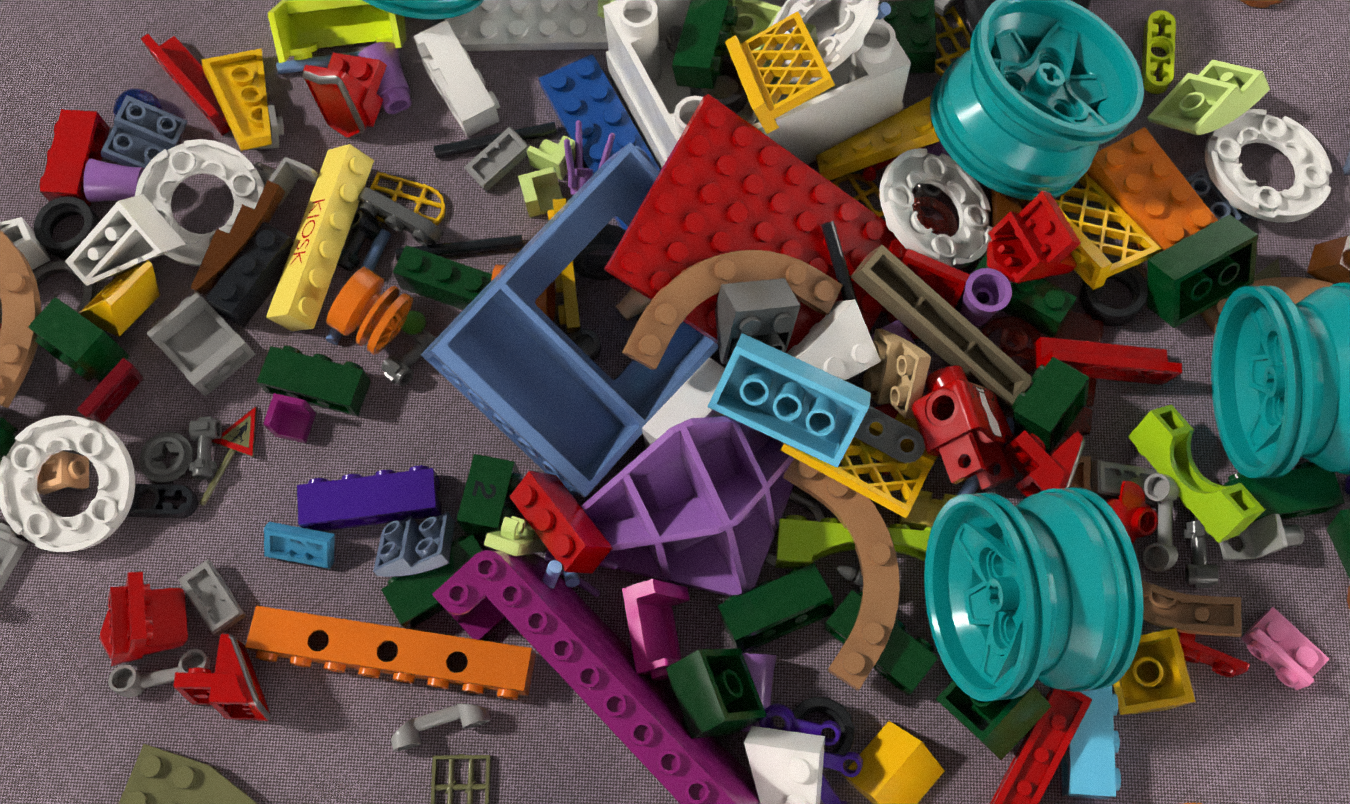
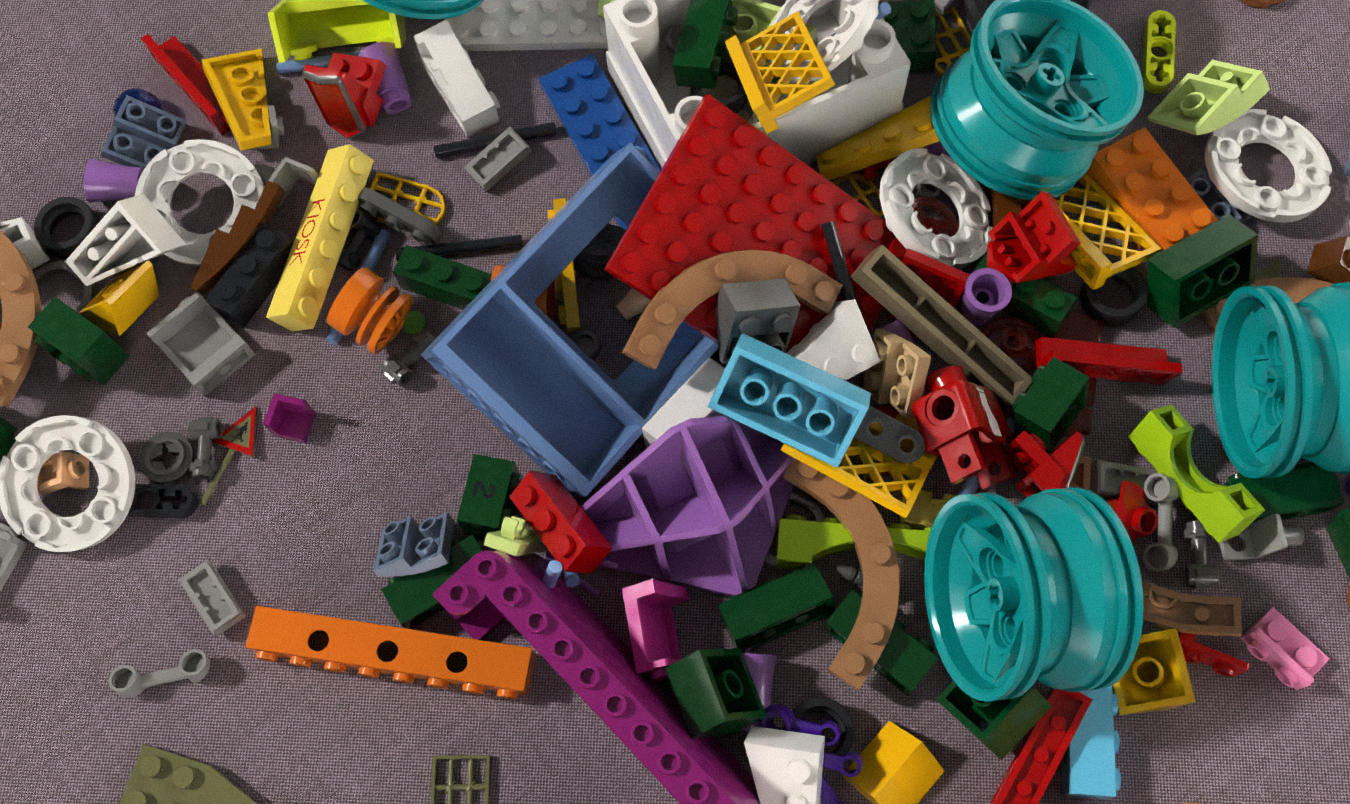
(76, 140): red brick -> none
(111, 392): dark red plate -> none
(142, 620): red piece -> none
(231, 688): red piece -> none
(299, 545): dark azure plate -> none
(314, 379): dark green brick -> none
(368, 499): dark purple brick -> none
(408, 734): light grey bar -> none
(539, 190): yellowish green panel -> none
(551, 155): yellowish green panel -> none
(579, 176): medium lavender plant -> none

